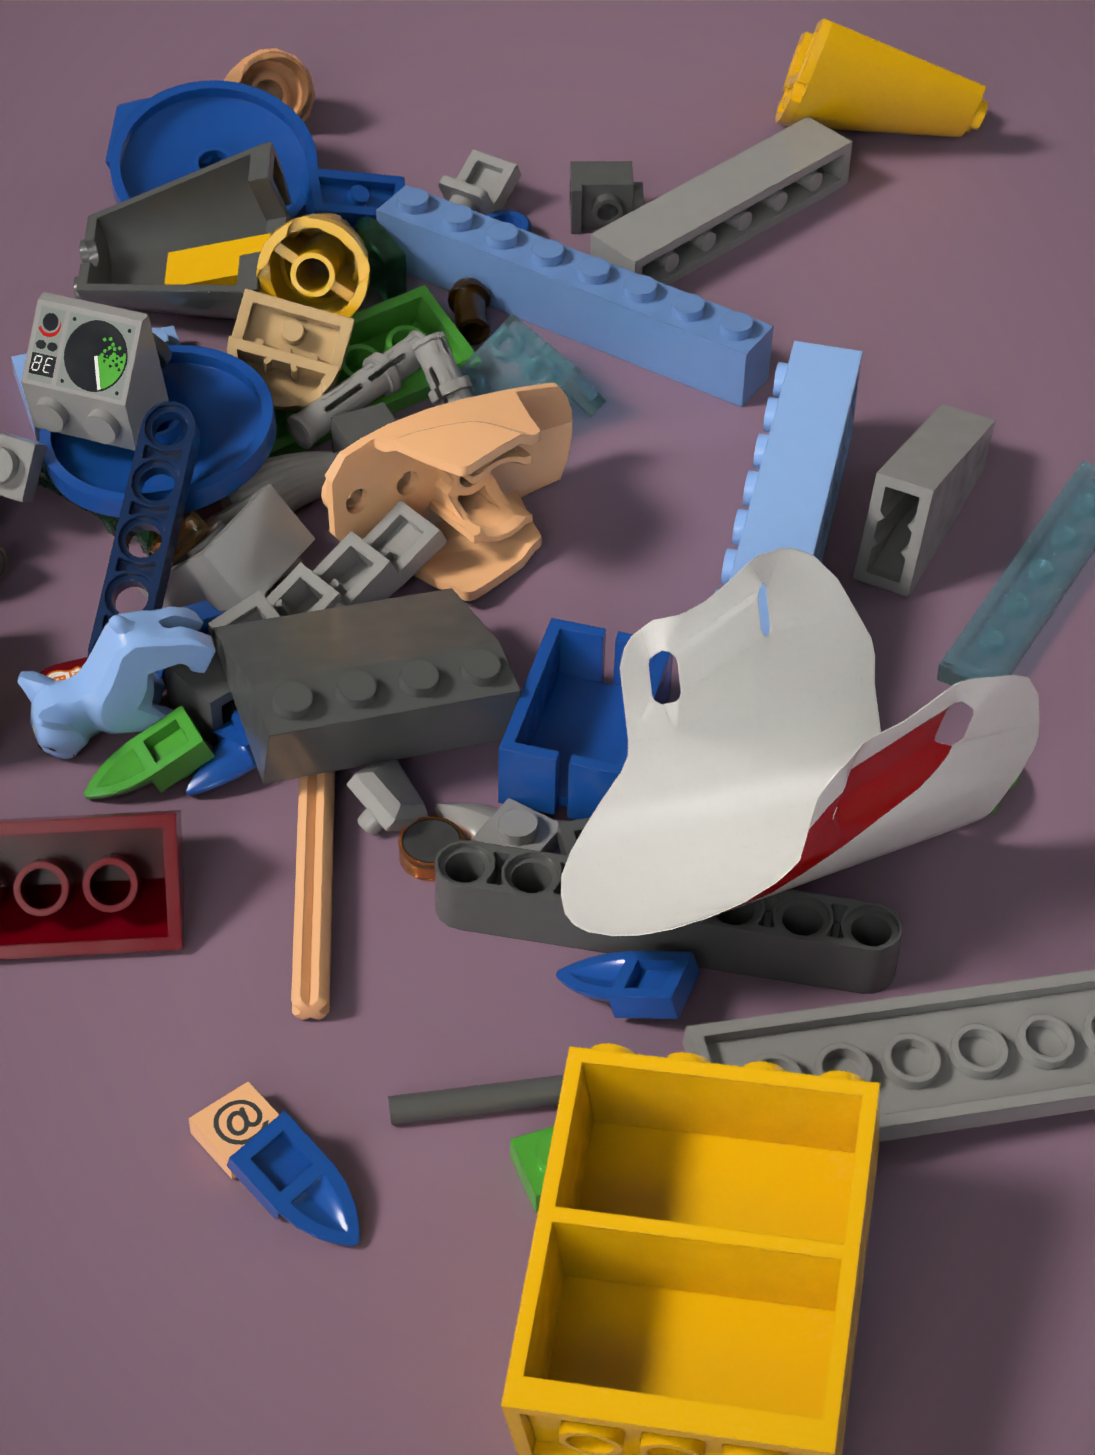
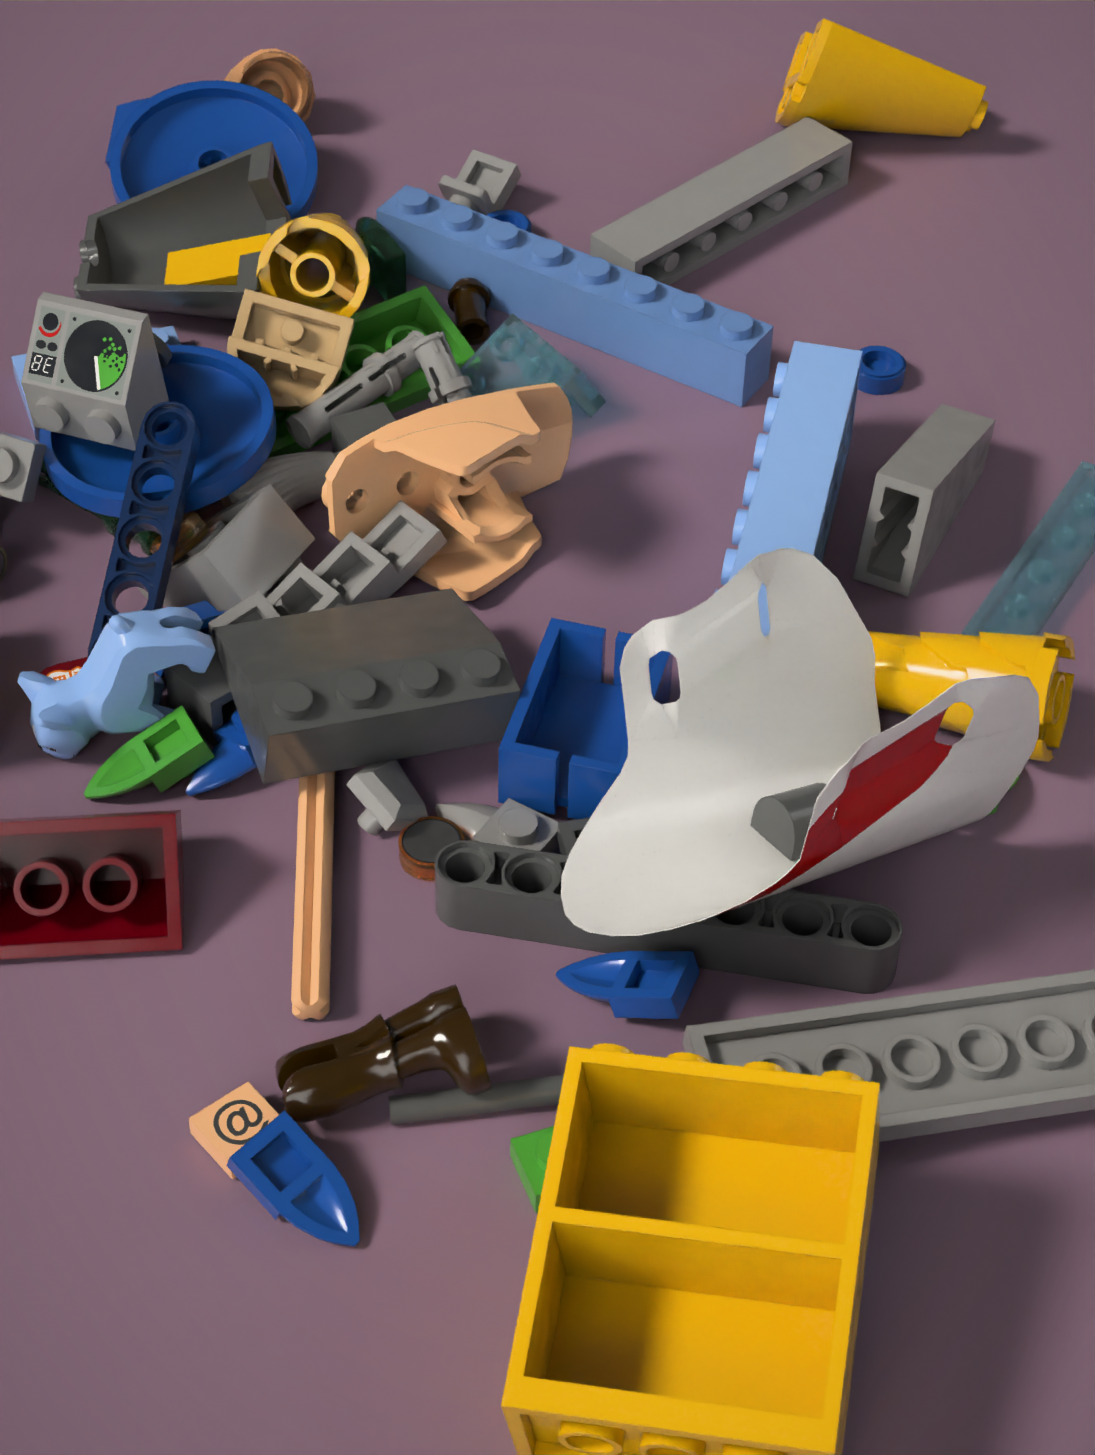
(347, 192): blue plate -> none
(379, 1056): none -> dark brown piece
(601, 193): dark grey brick -> none
(786, 818): none -> dark grey brick
(881, 370): none -> blue tile
(920, 668): none -> yellow cone

